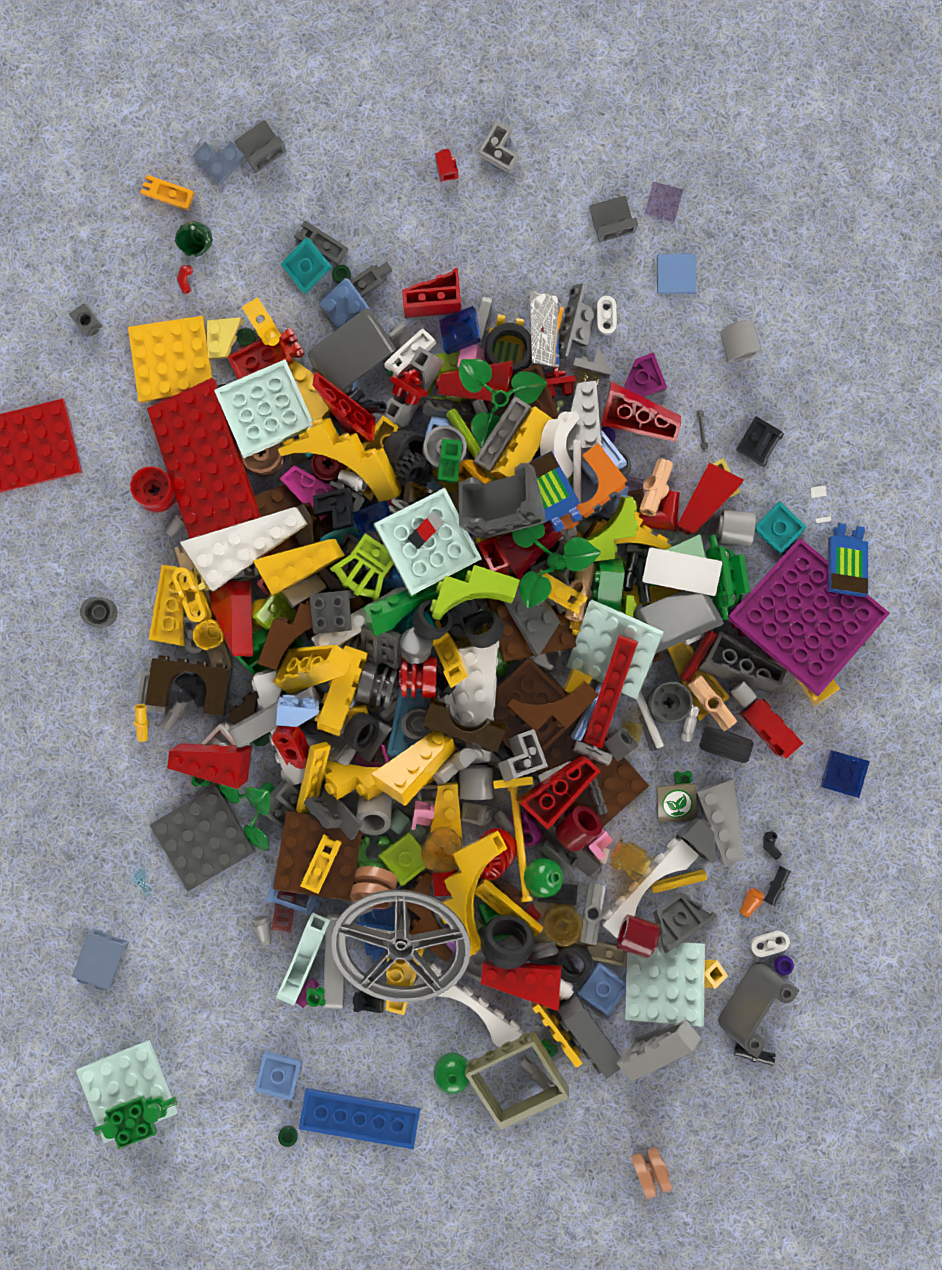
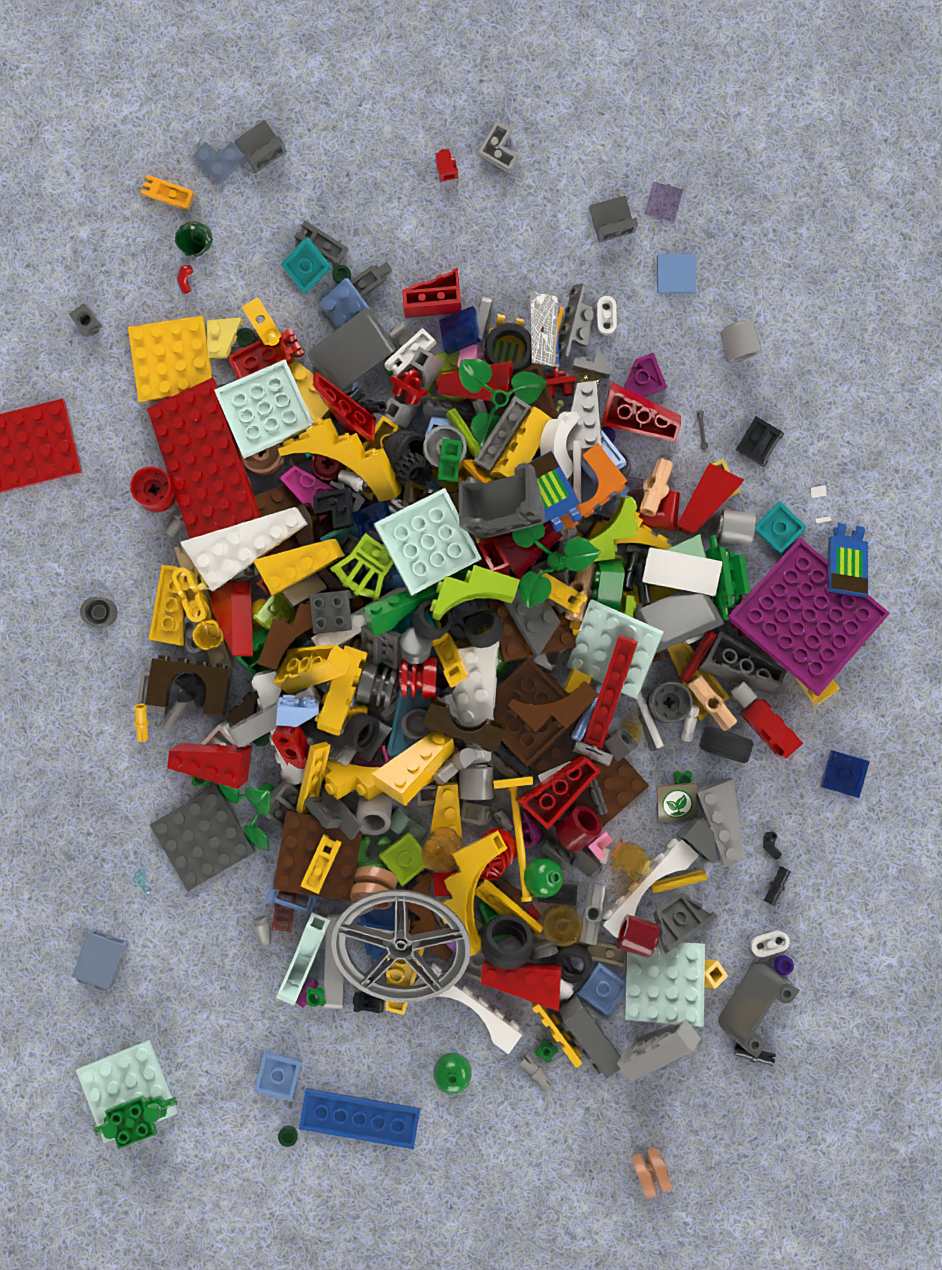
(422, 814): bright pink panel -> none
(425, 530): sticker -> none
(527, 756): light grey brick -> none
(529, 1106): olive window -> none
(751, 902): orange cone -> none

